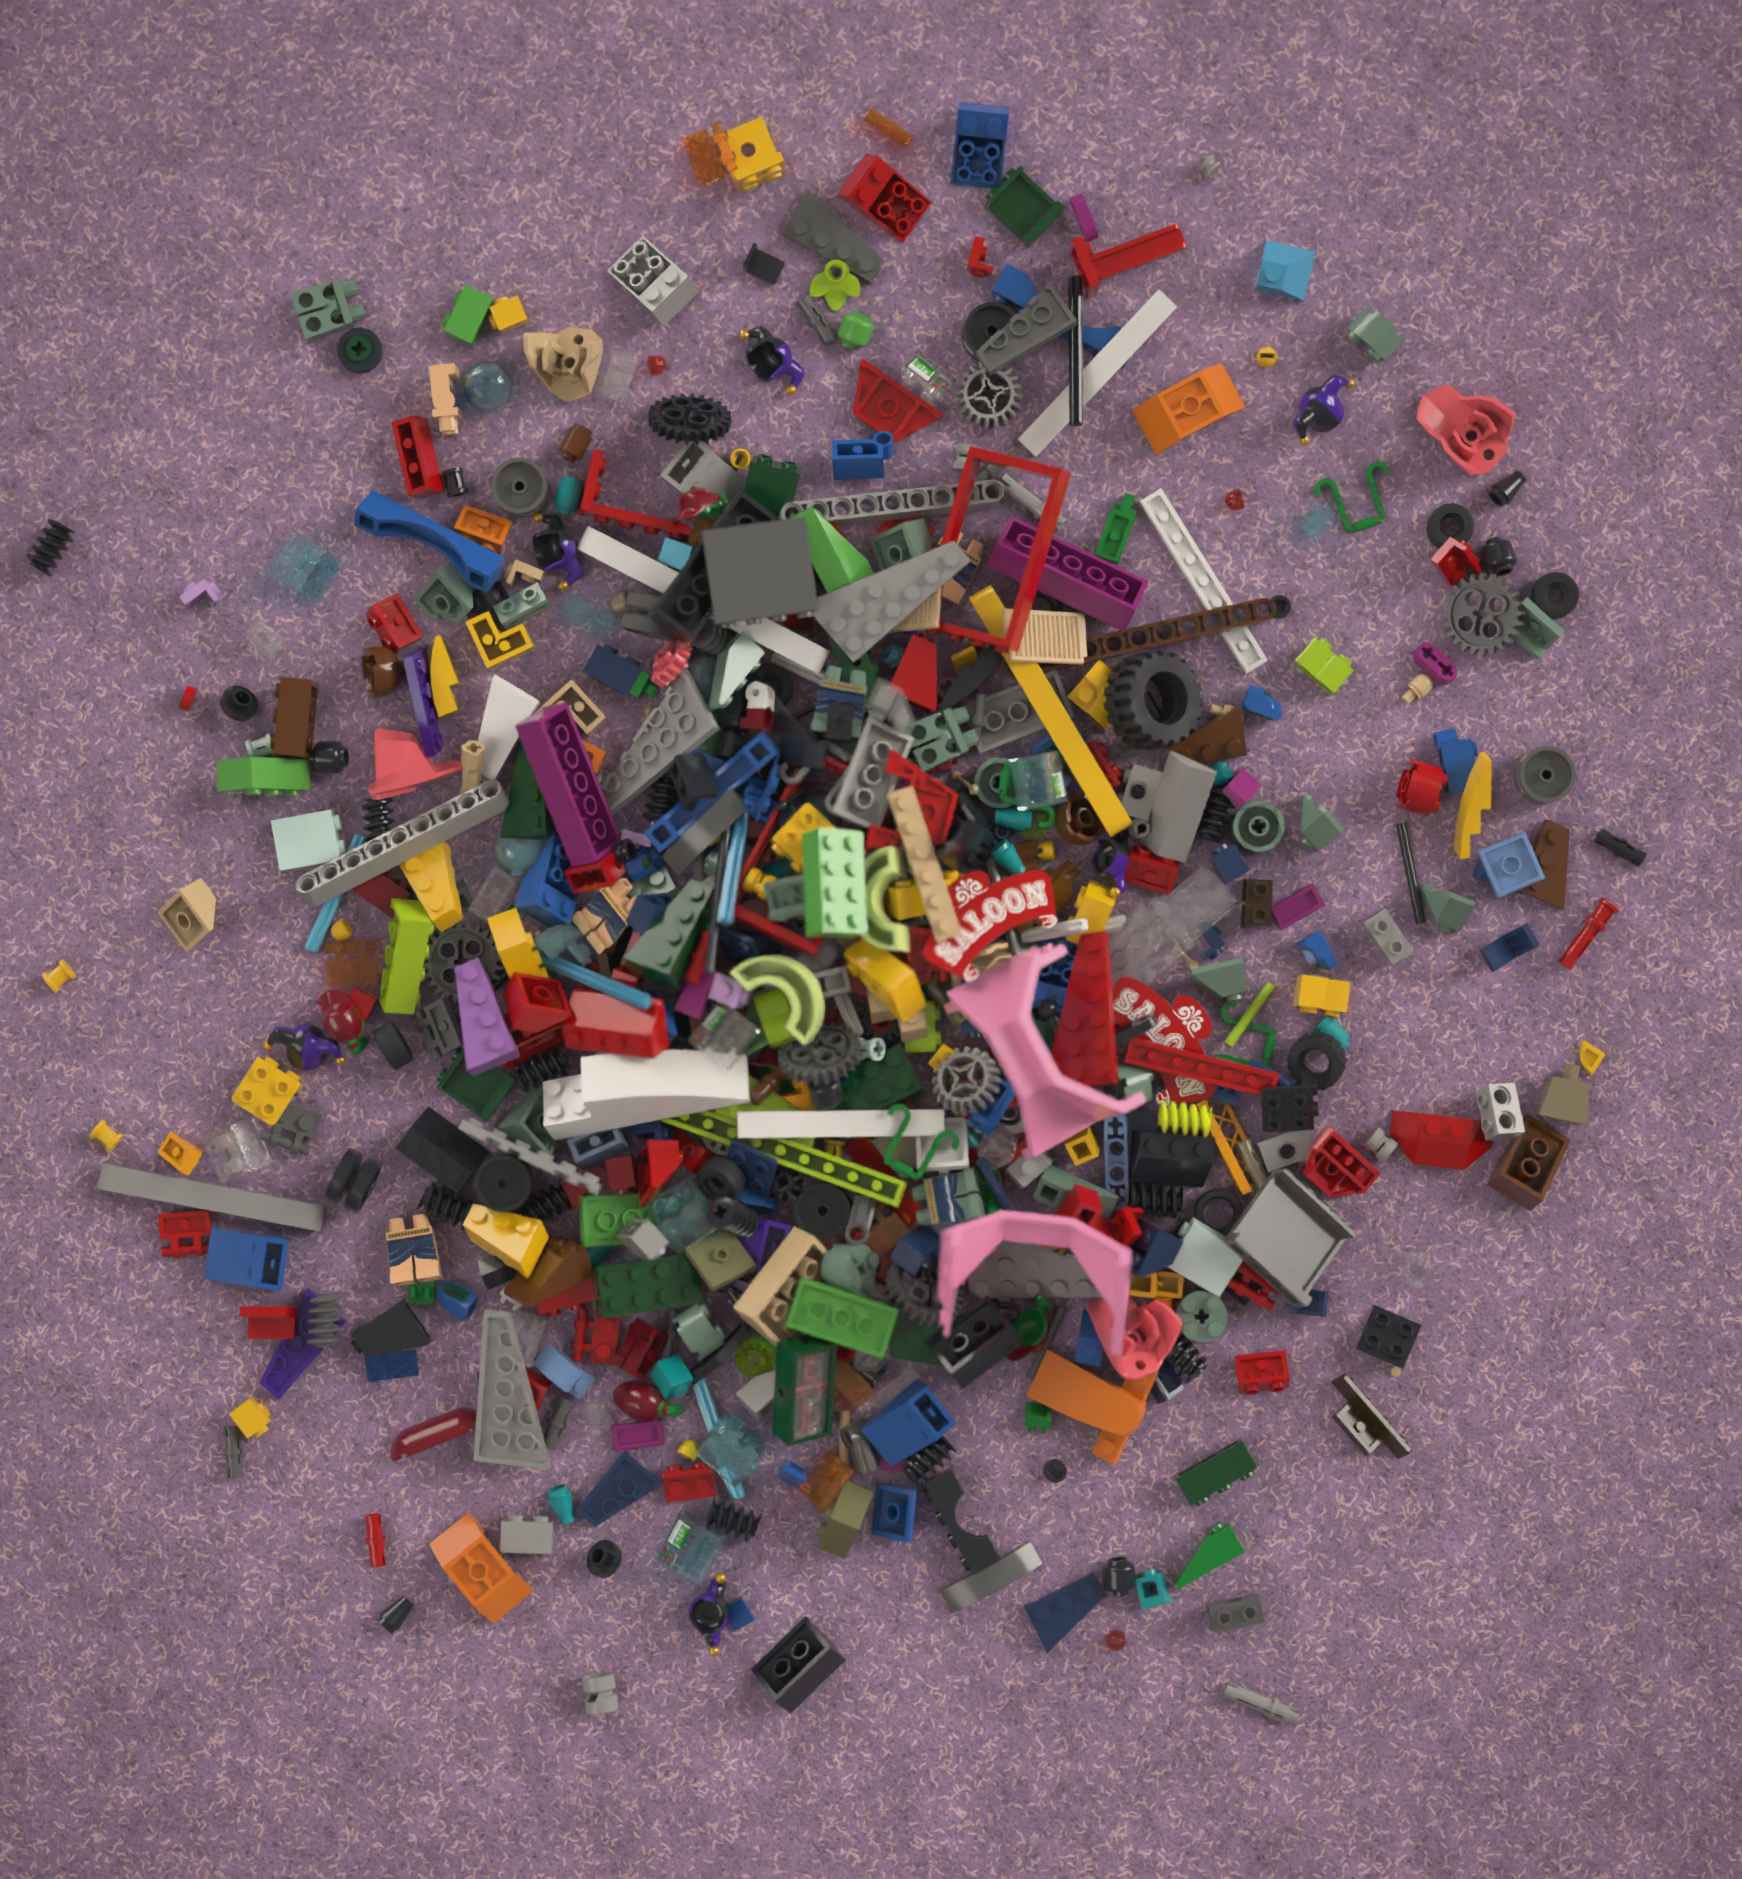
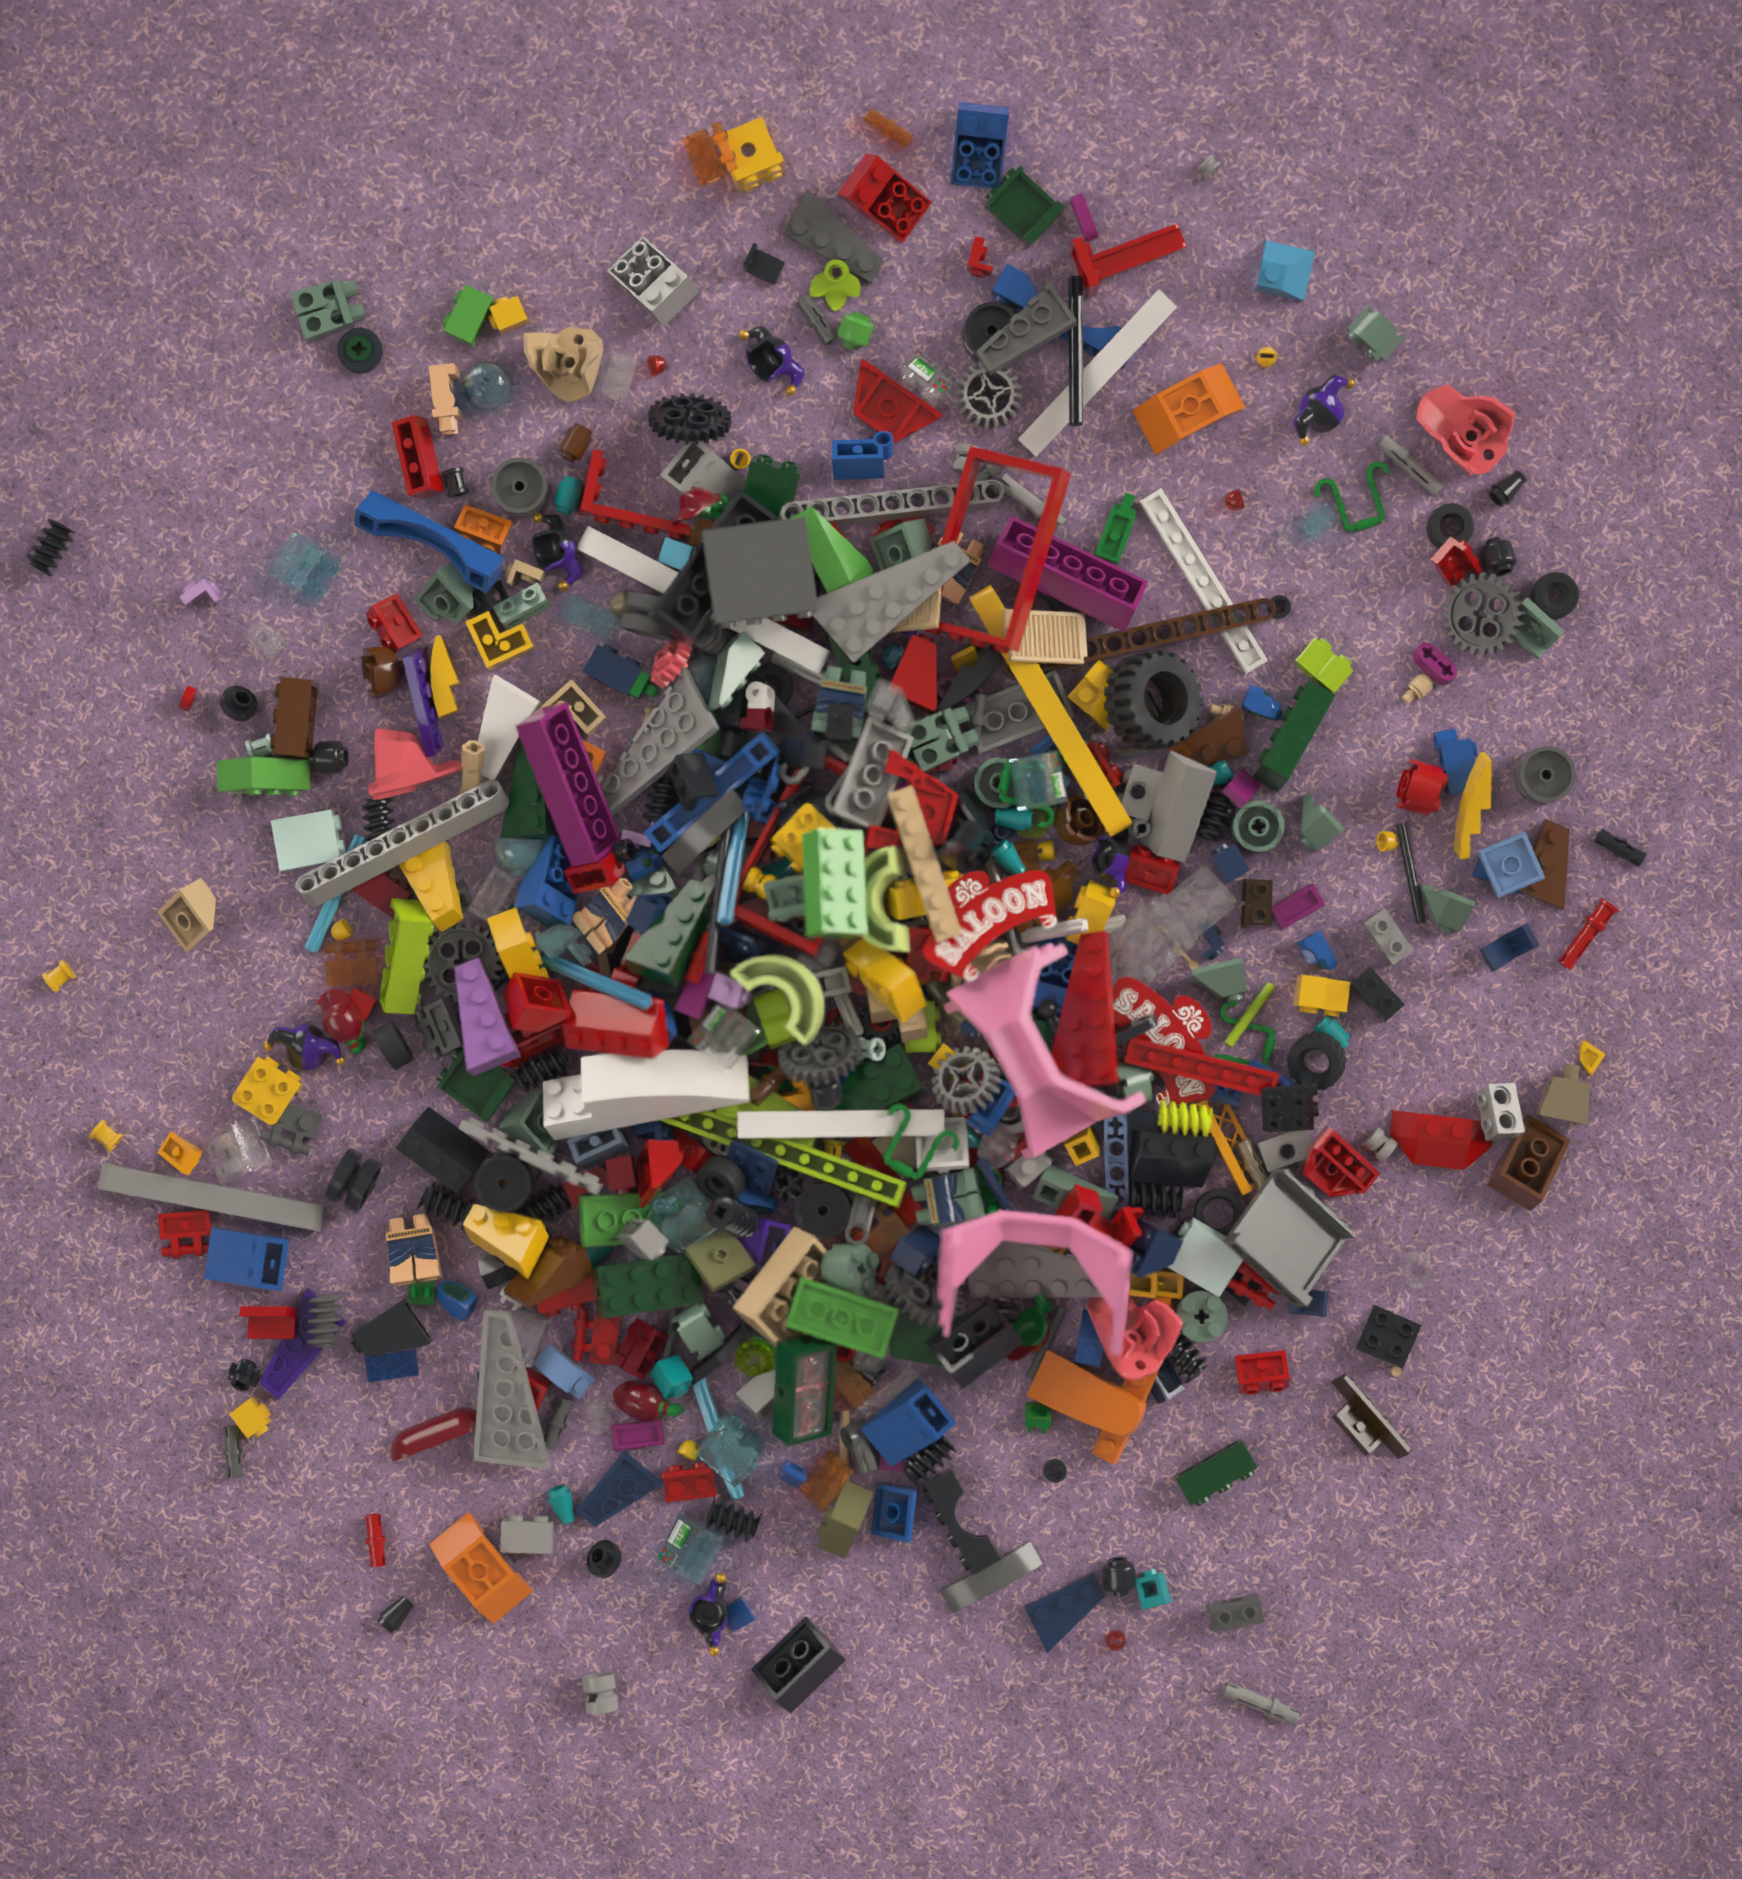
(243, 1374): none -> black gear
(973, 789): tan hinge -> none
(1213, 1551): green slope -> none
(1293, 736): none -> dark green wedge
(1376, 994): none -> black brick
(1388, 845): none -> yellow hinge
(1410, 465): none -> light grey pin

